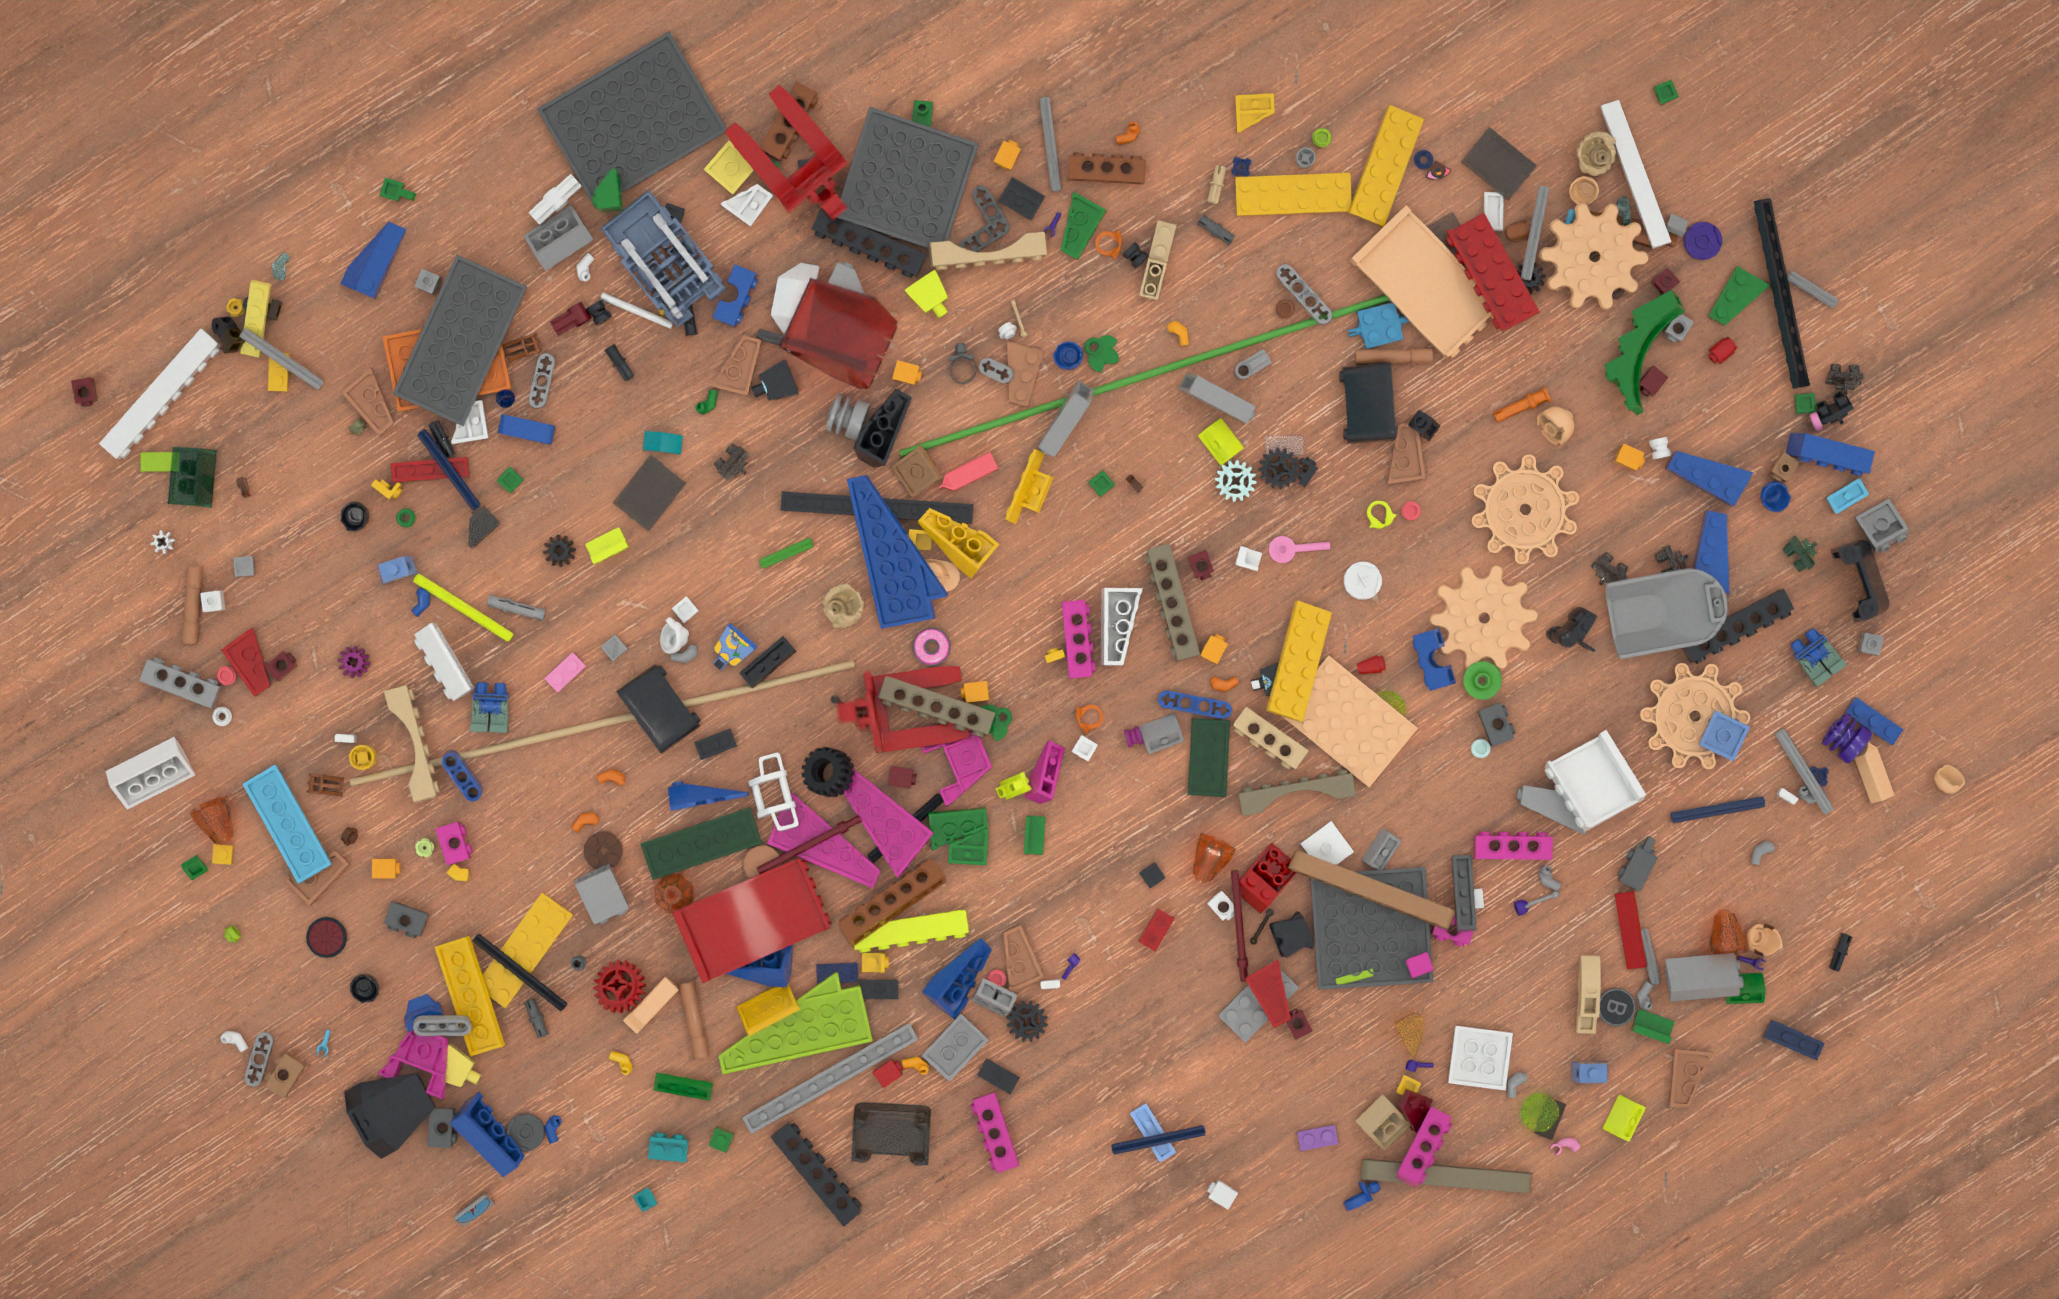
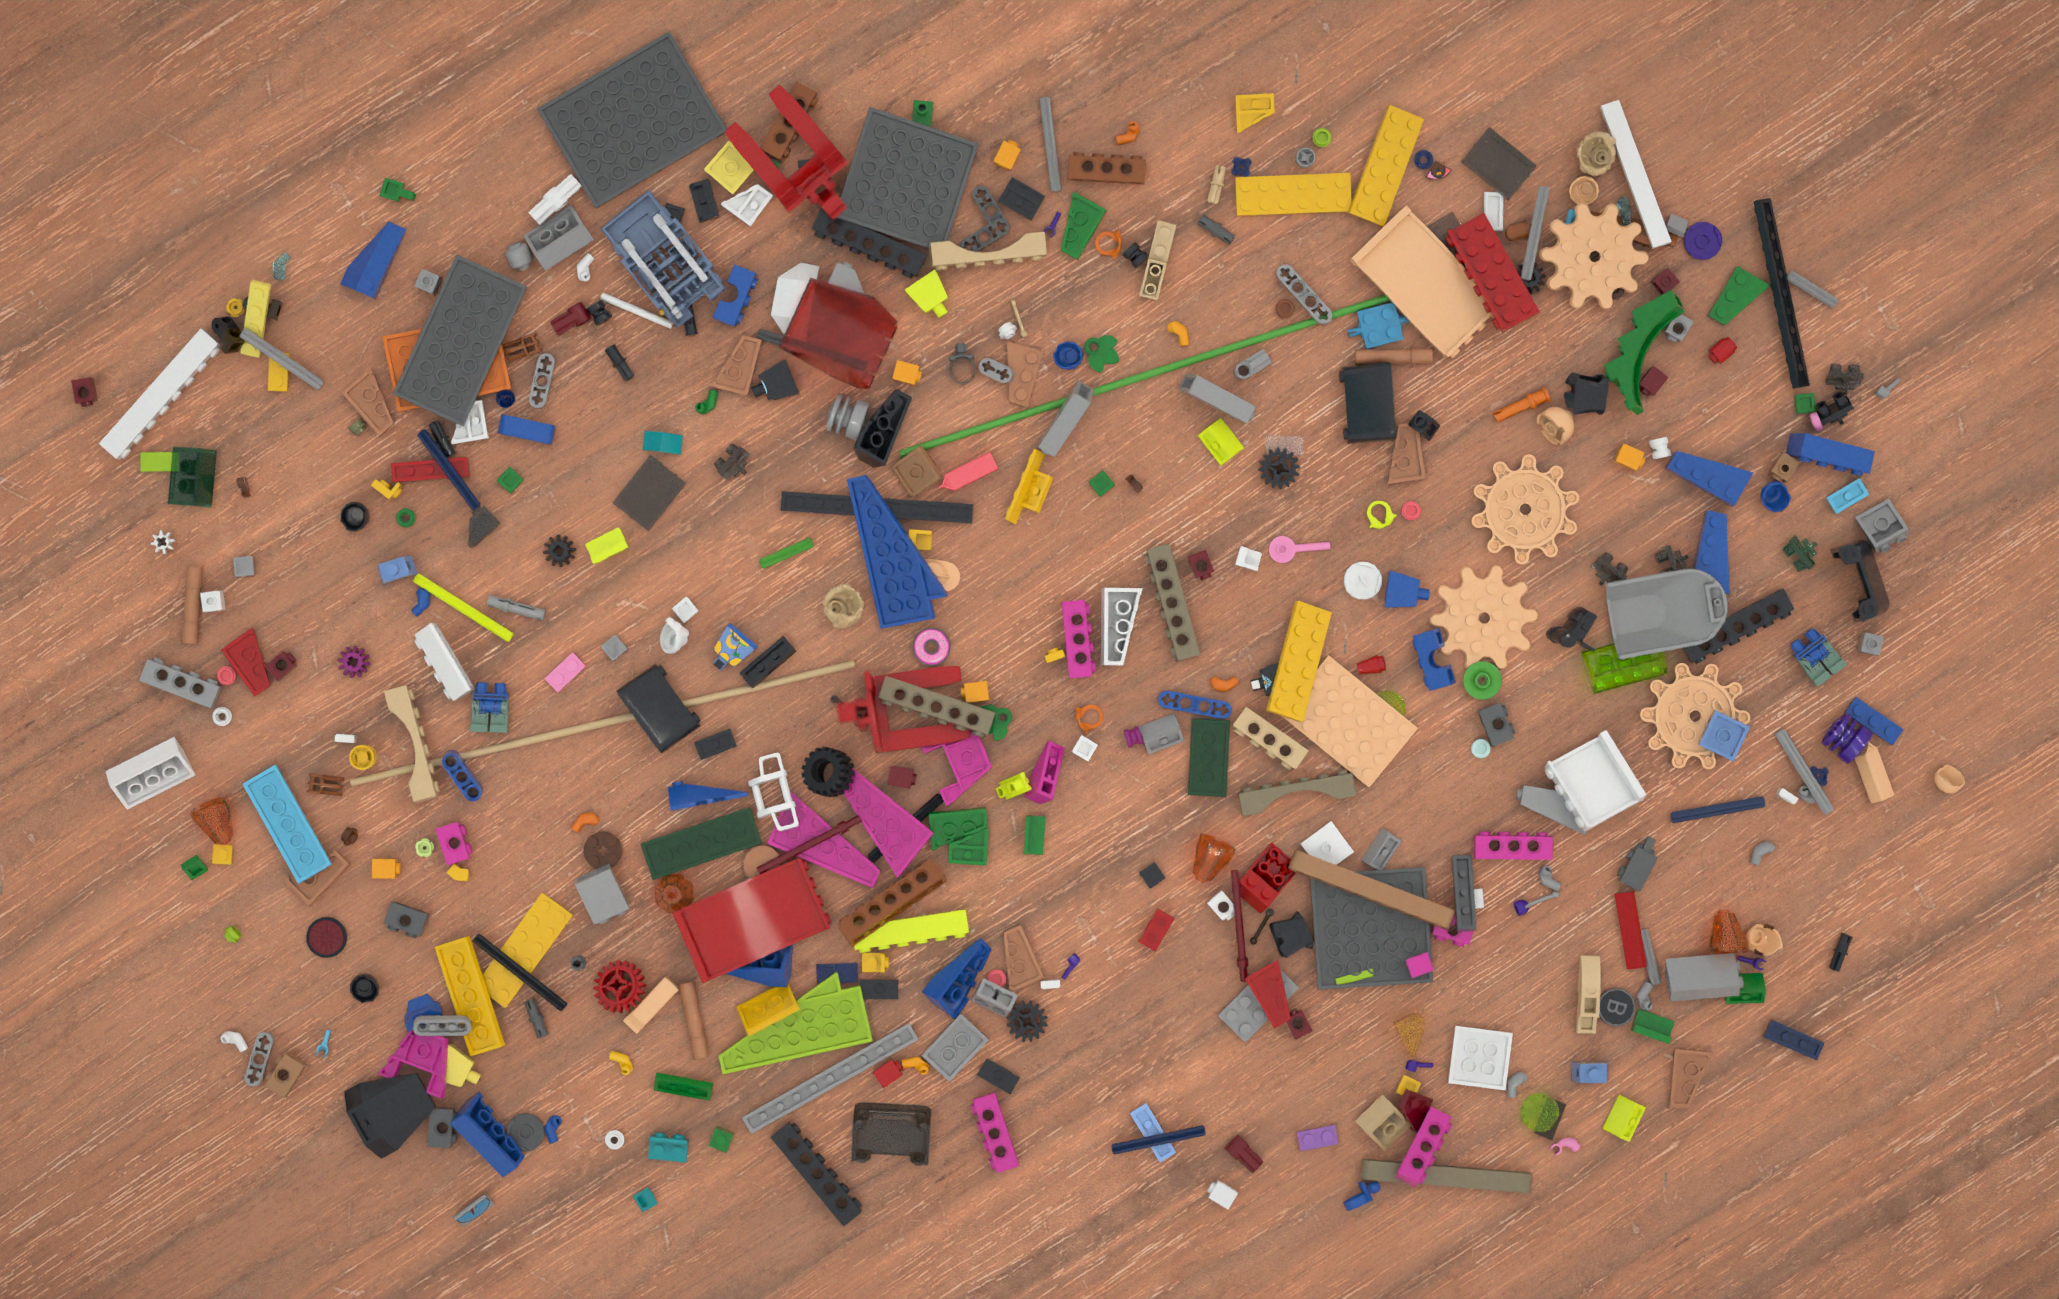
(518, 256): none -> light grey head
(608, 193): green slope -> none
(613, 775): orange arm -> none
(619, 1135): none -> white plate
(687, 656): light grey arm -> none
(704, 200): none -> black hinge
(961, 544): yellow wedge -> none
(1214, 648): light orange brick -> none
(1240, 1150): none -> dark red piece
(1241, 488): light aqua gear -> none
(1306, 475): black bracket -> none
(1403, 591): none -> blue torso
(1586, 393): none -> black piece
(1609, 672): none -> clear neon green slope
(1665, 92): green tile -> none
(1883, 392): none -> light grey hand

